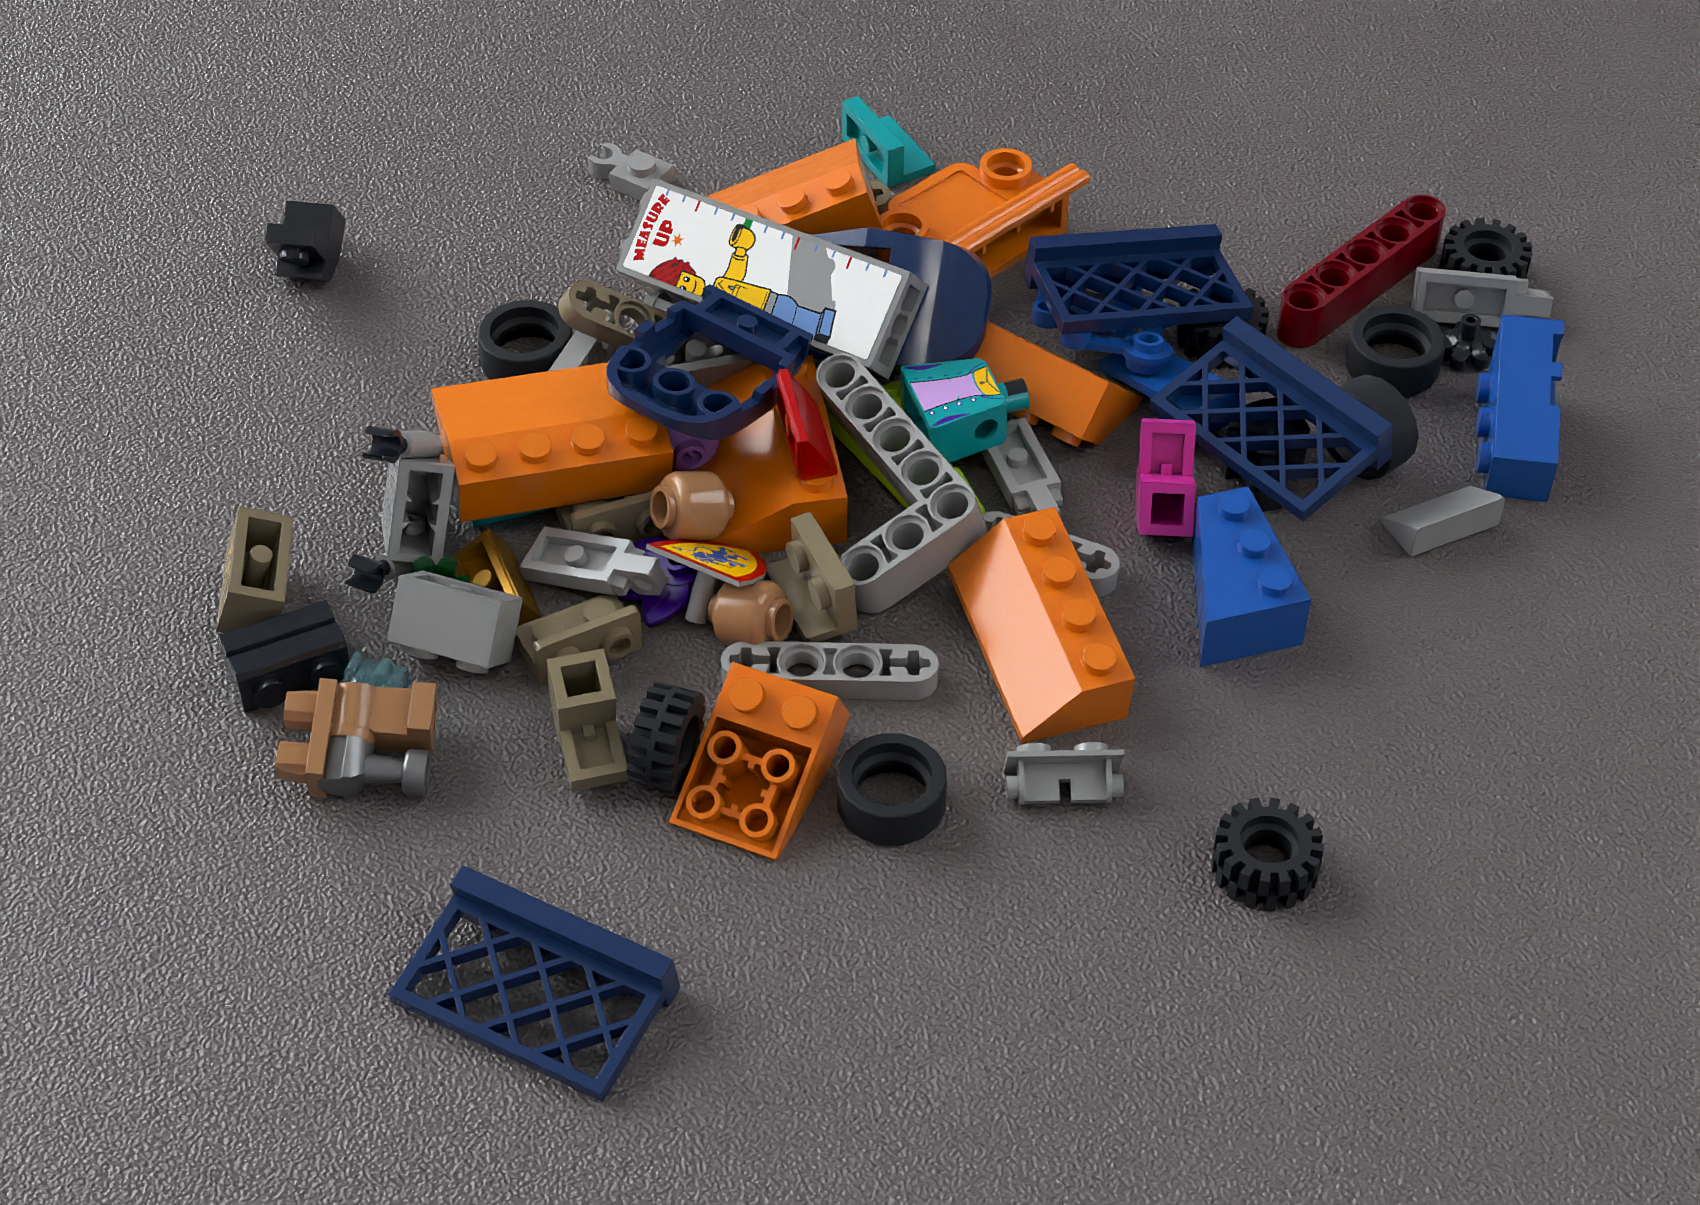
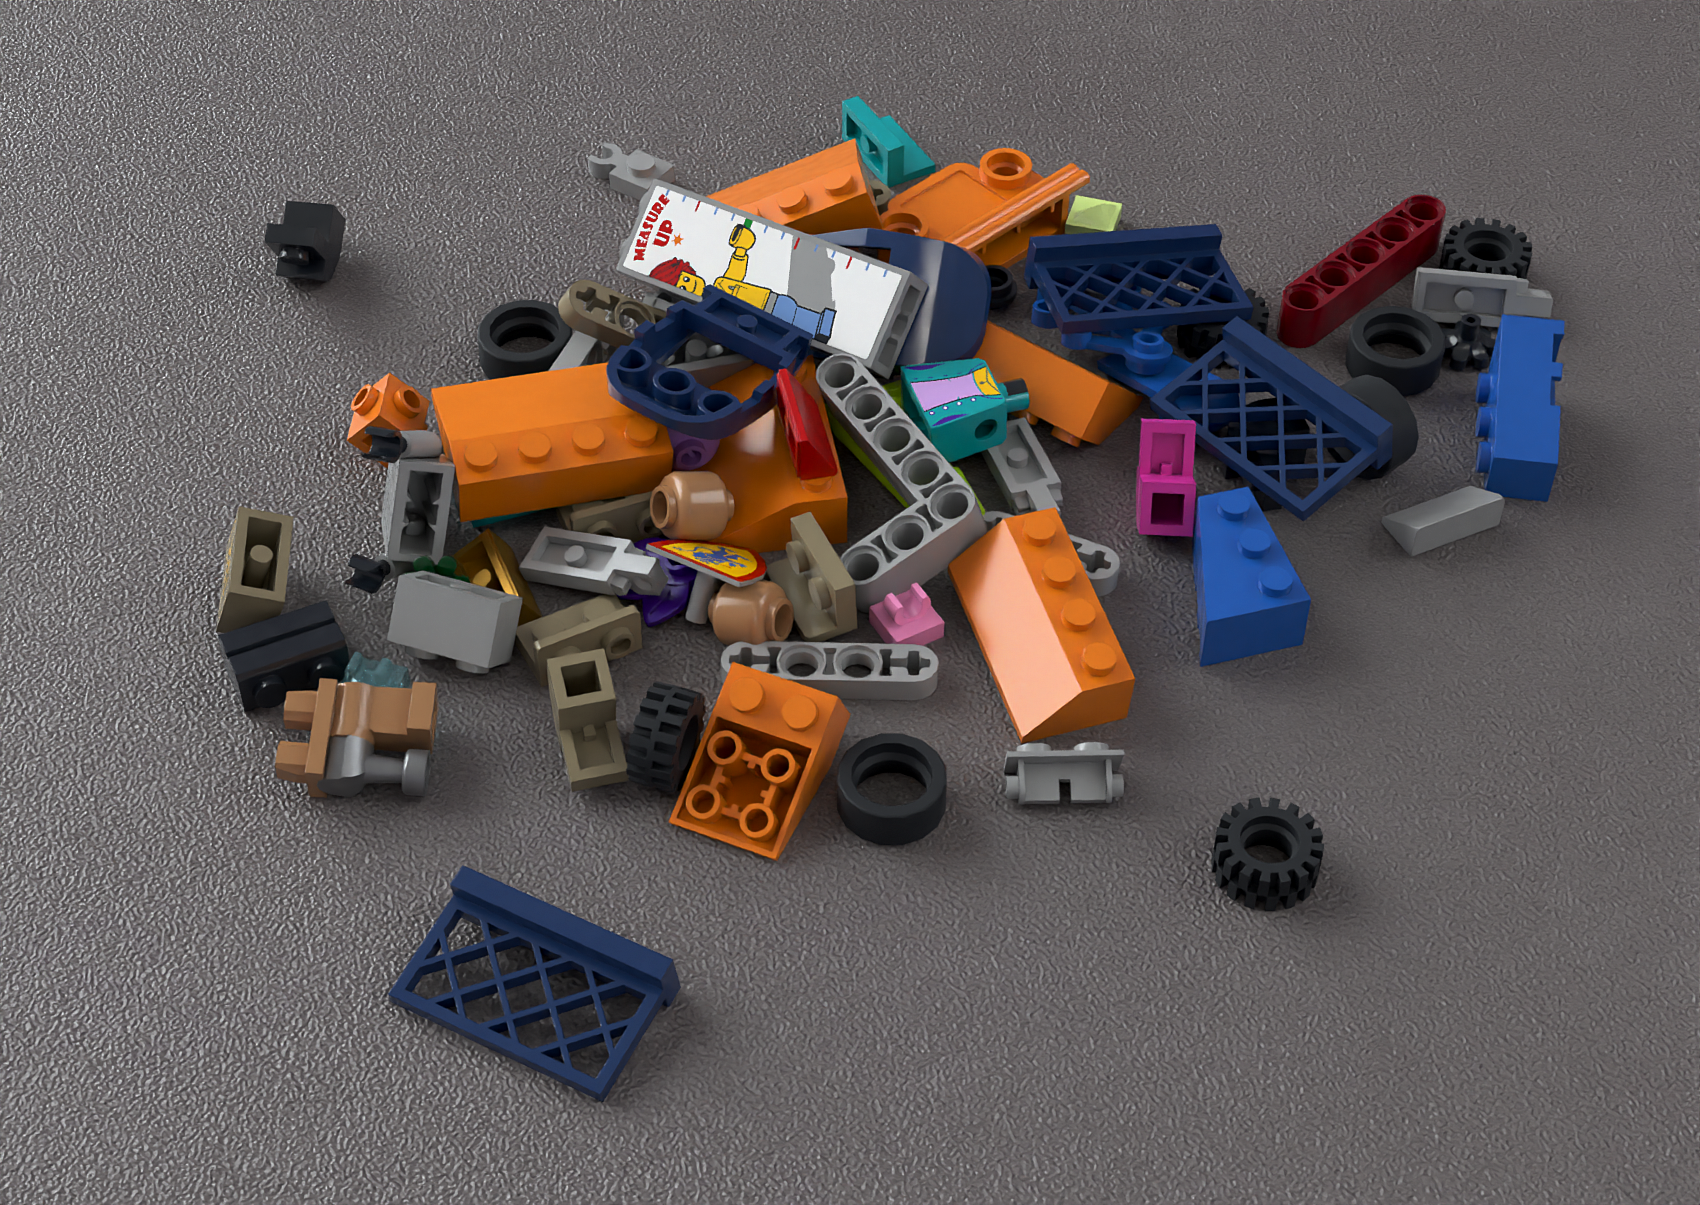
(388, 406): none -> orange brick
(907, 618): none -> bright pink tile
(1002, 286): none -> black plate
(1092, 216): none -> yellowish green tile

